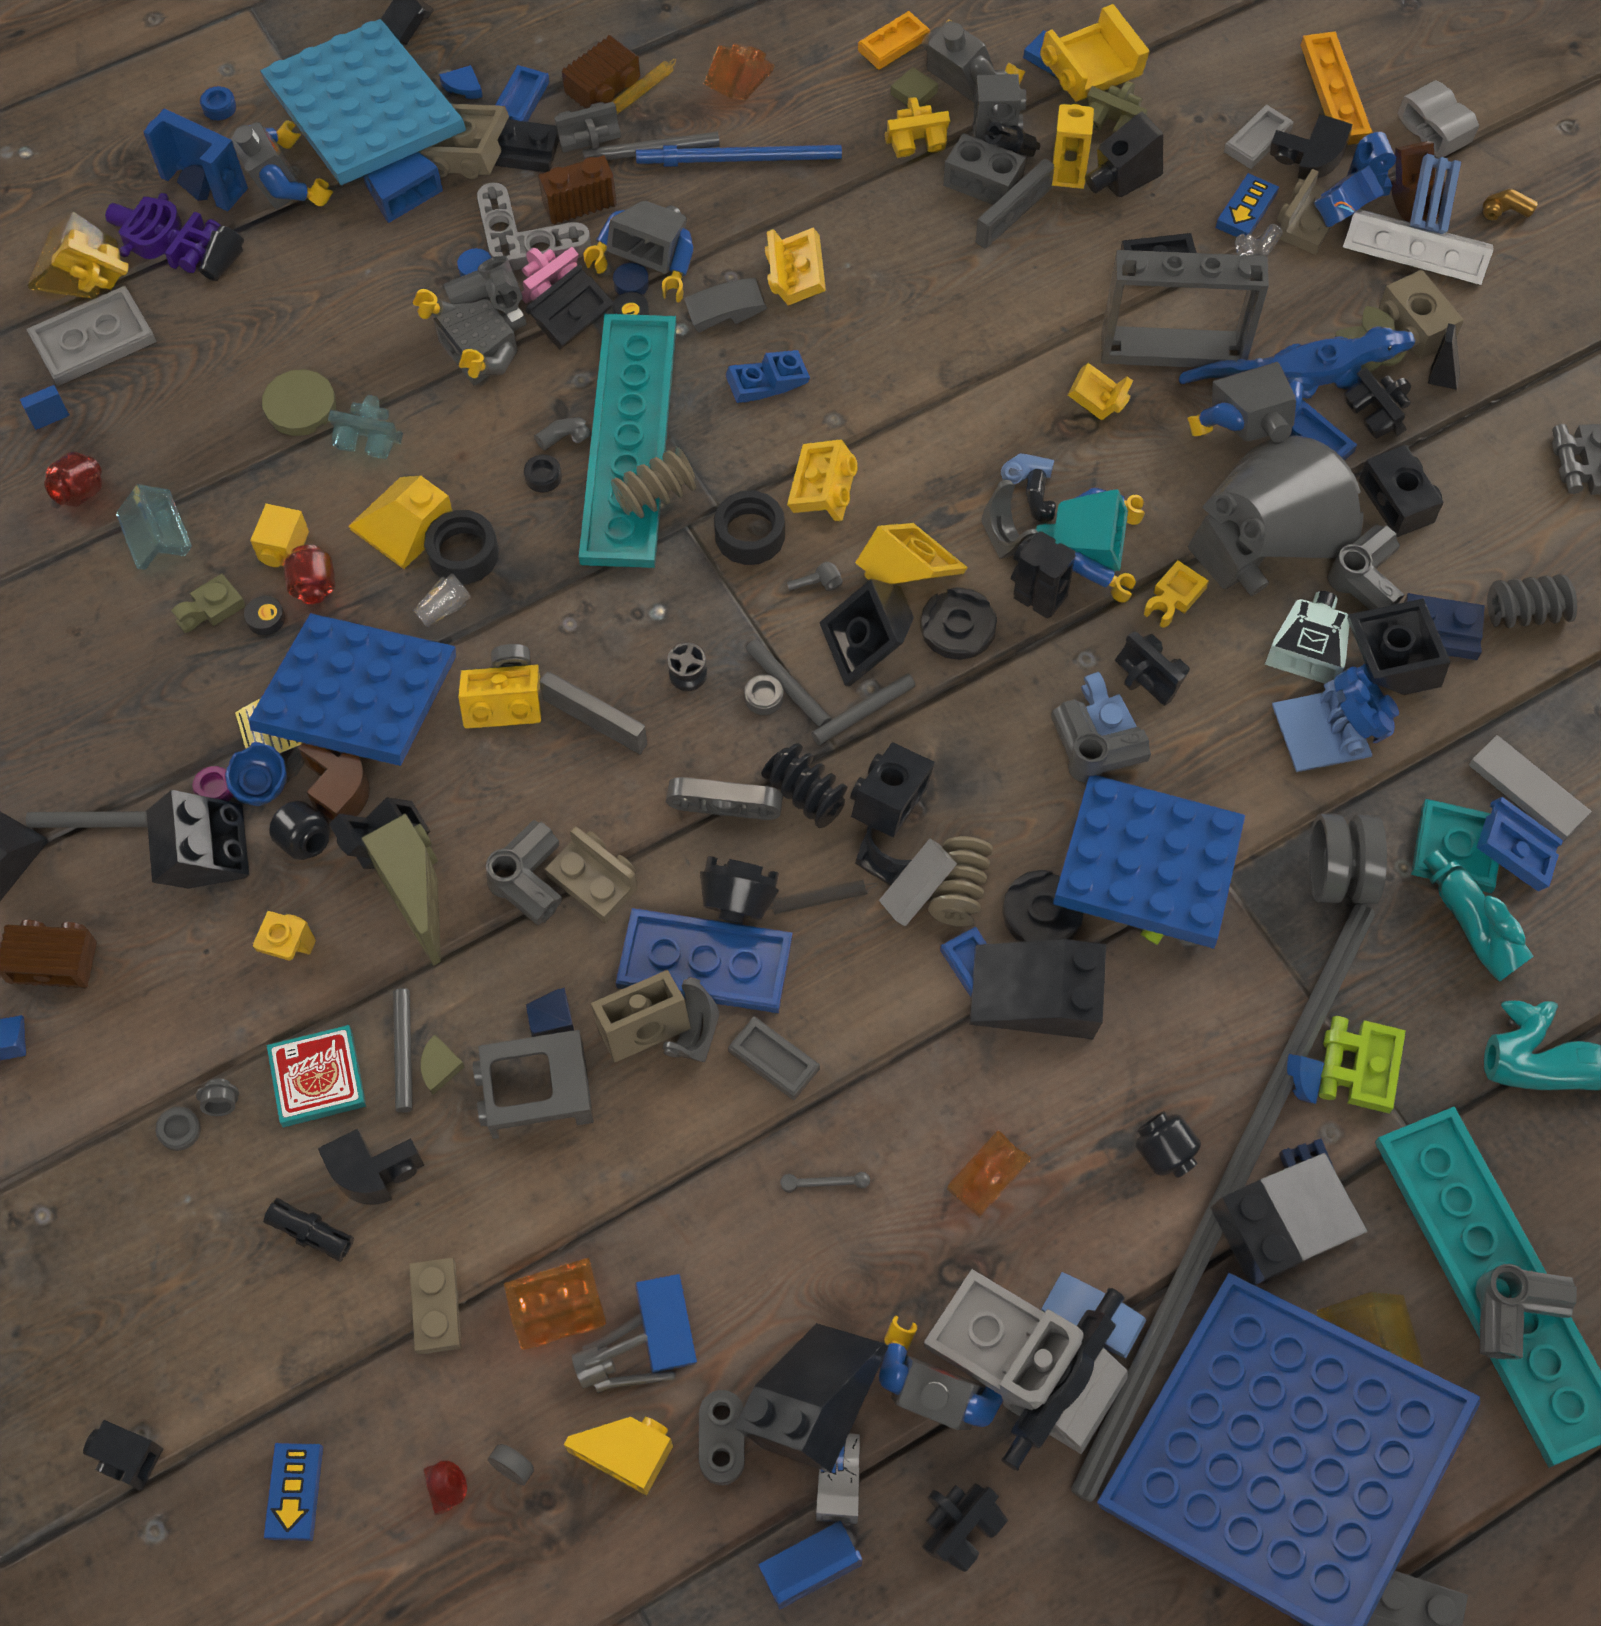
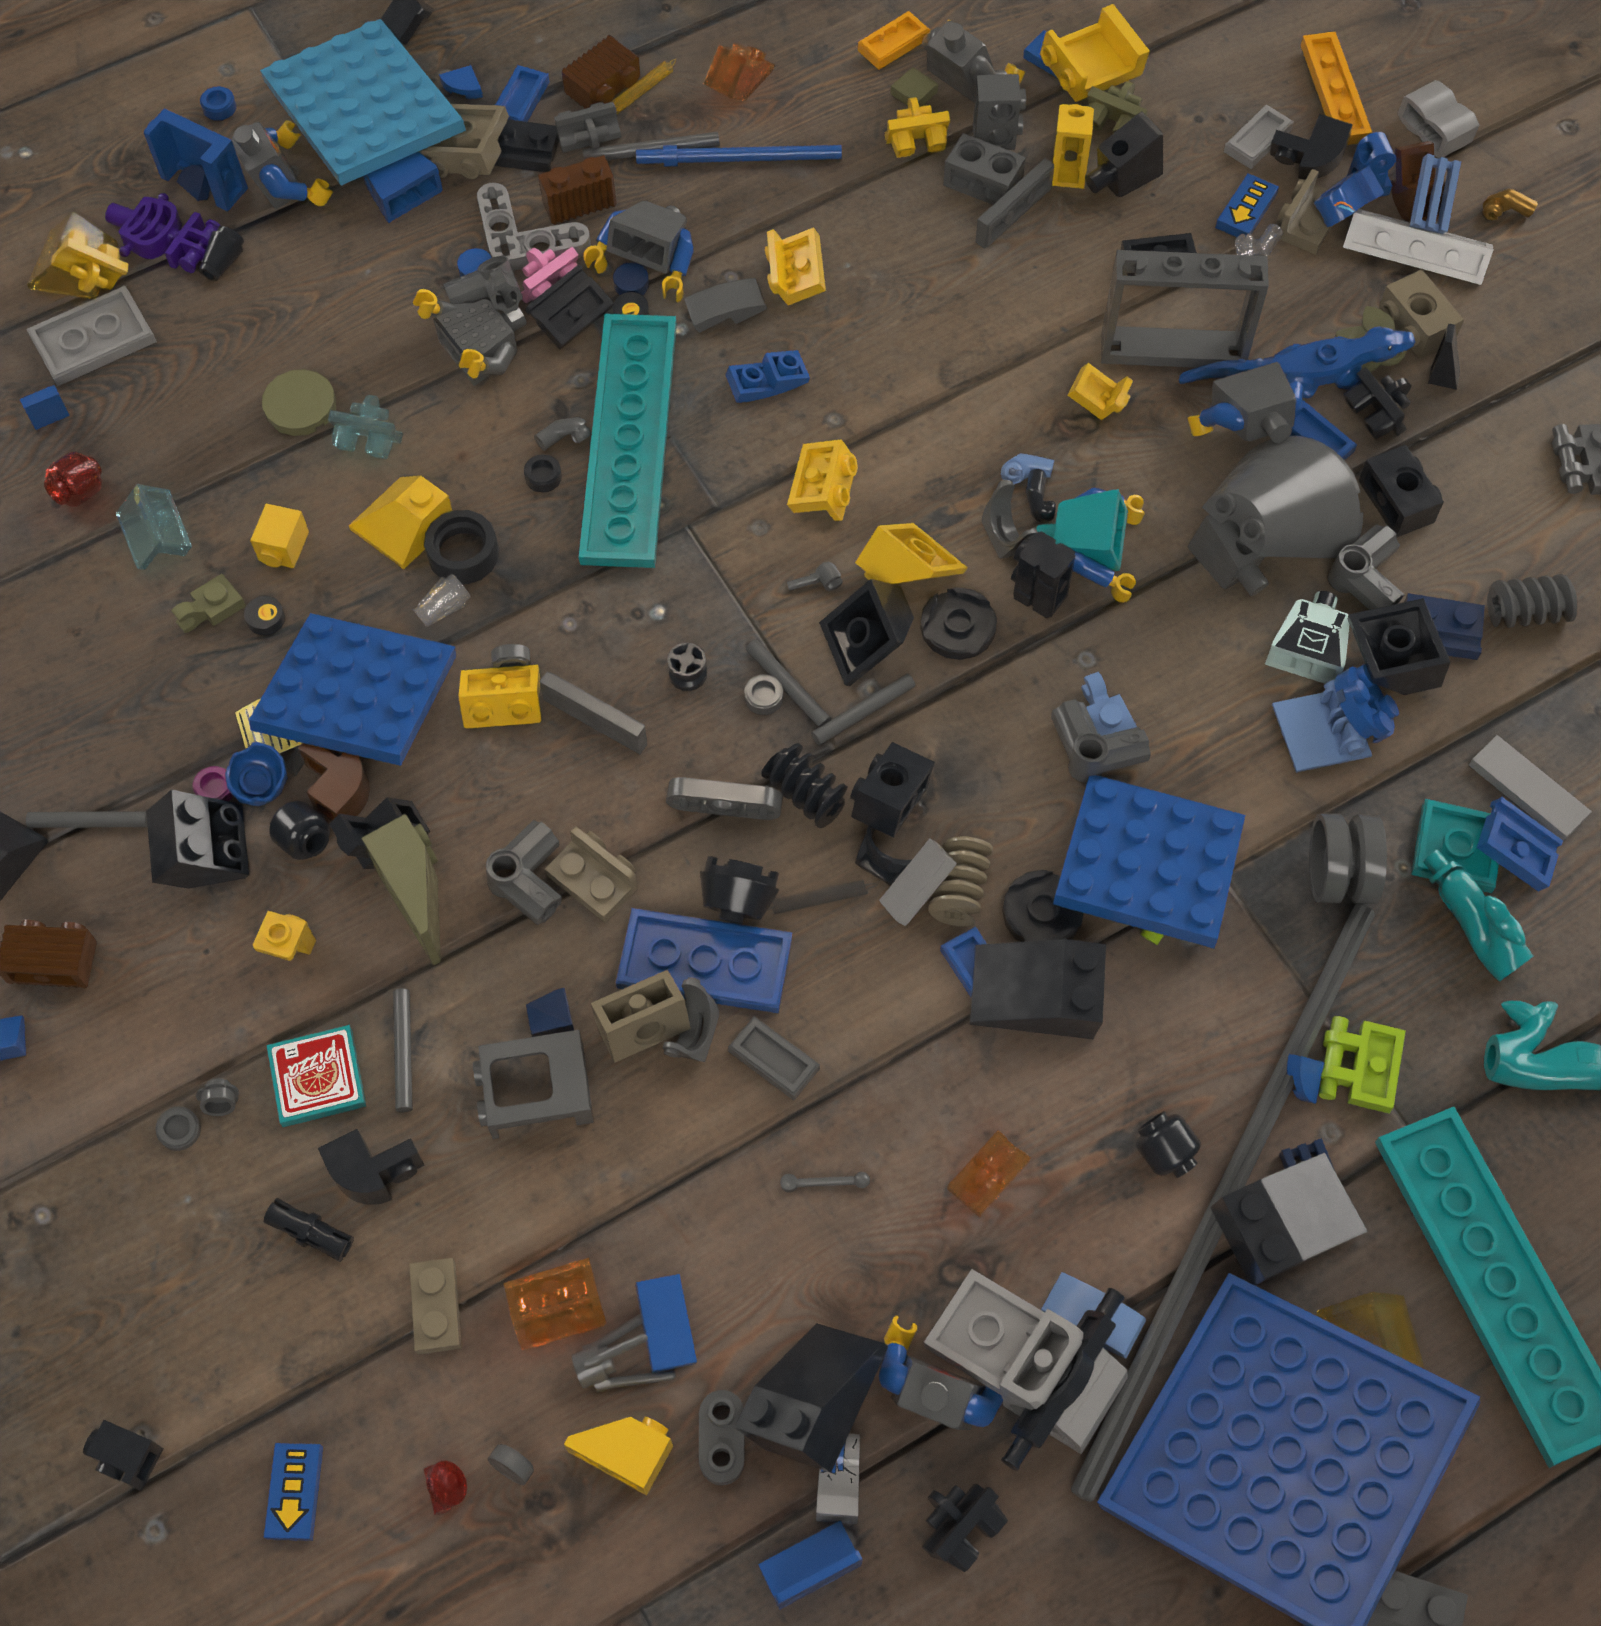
(309, 574): clear red head -> none
(438, 1064): olive tile -> none
(654, 482): dark tan piece -> none
(751, 551): black tyre -> none
(1012, 139): black axle -> none
(1149, 668): black hips -> none
(1177, 590): yellow plate -> none
(1504, 1317): dark grey piece -> none

